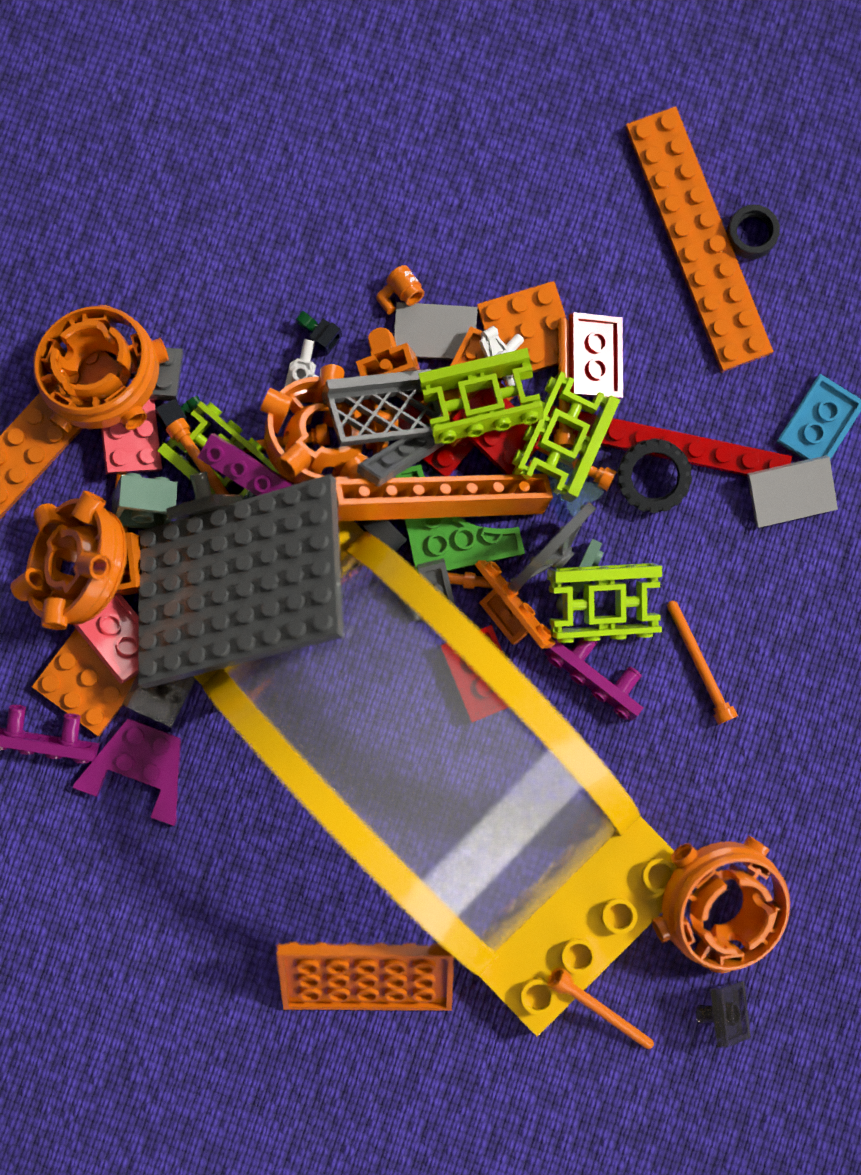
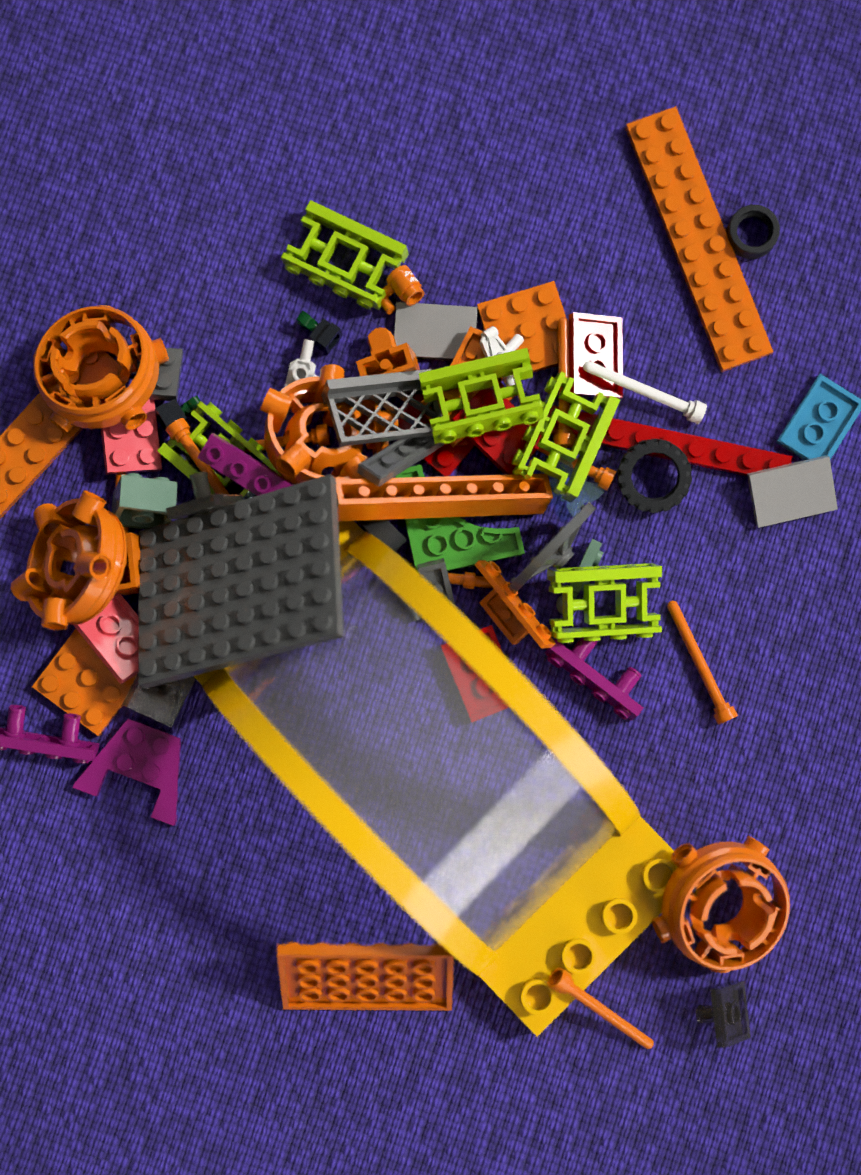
(352, 236): none -> lime fence
(692, 410): none -> white piece

